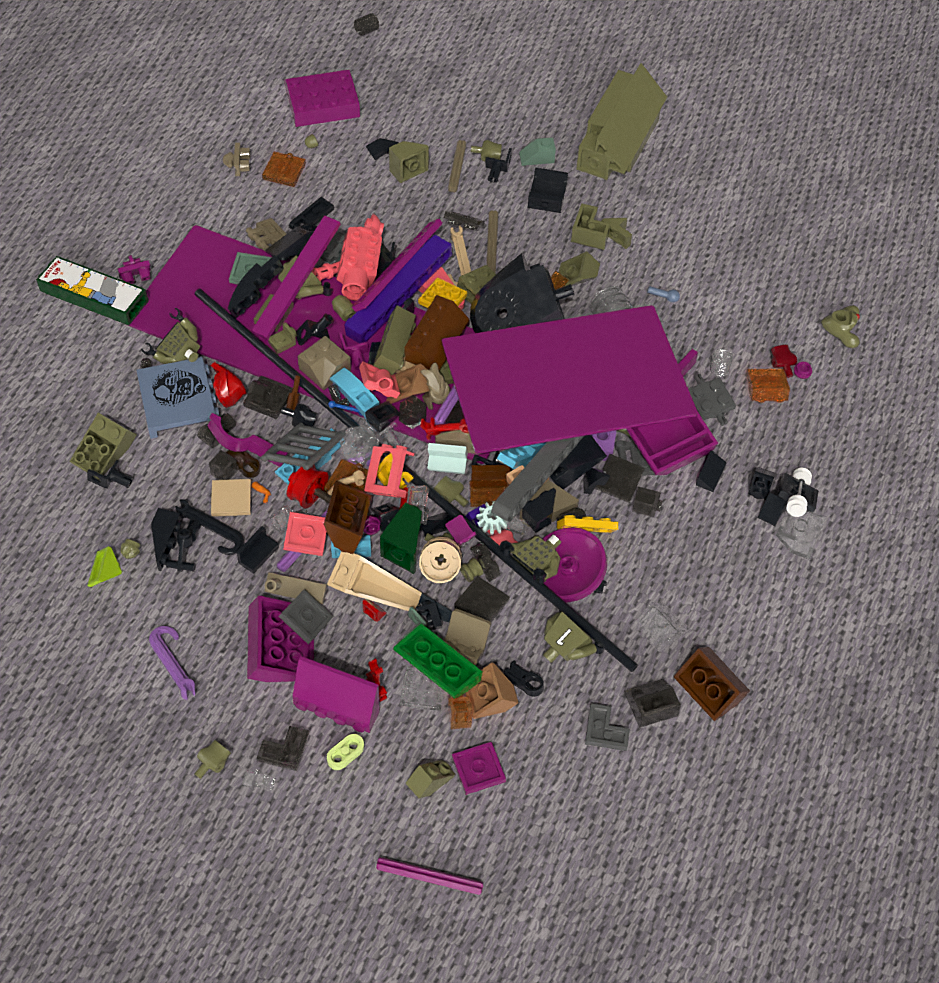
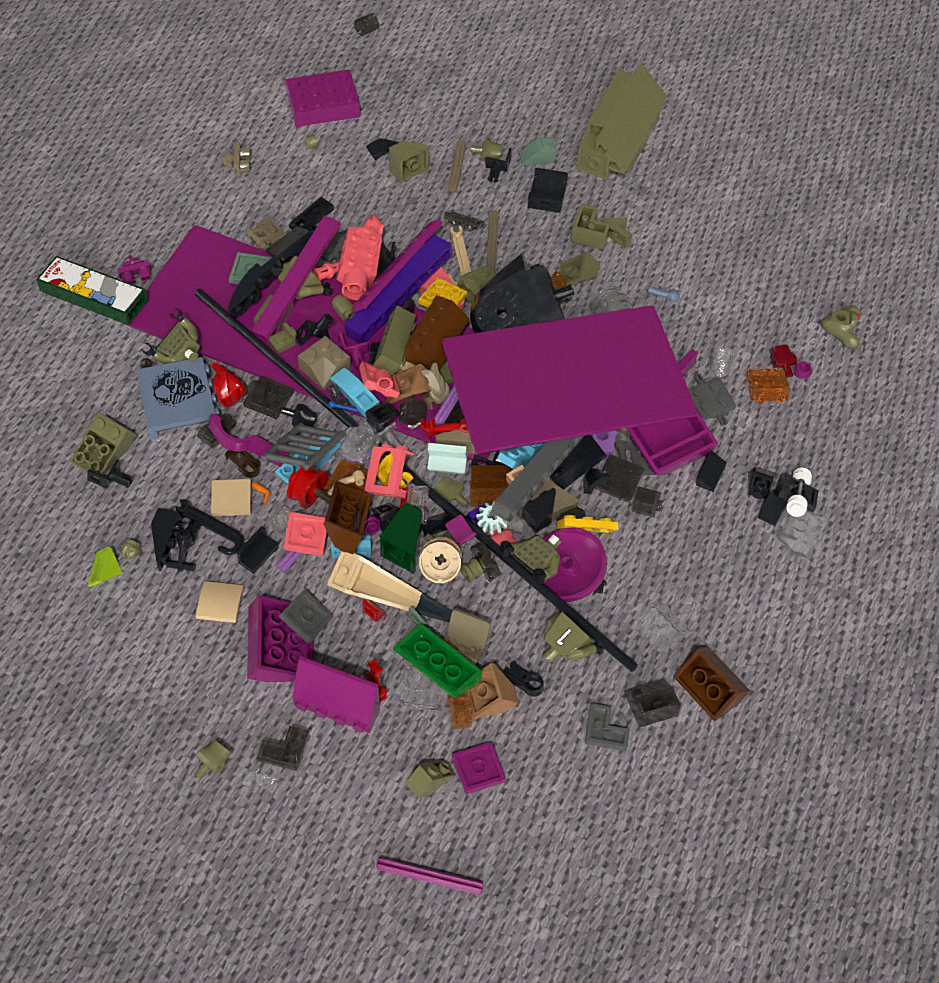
(169, 661): medium lavender piece -> none
(219, 602): none -> tan slope
(223, 466): clear smoke brick -> none
(284, 169): clear orange plate -> none
(293, 397): reddish brown axle -> none
(293, 586): dark tan piece -> none
(344, 752): yellowish green plate -> none
(432, 617): black bracket -> none
(482, 600): clear smoke tile -> none

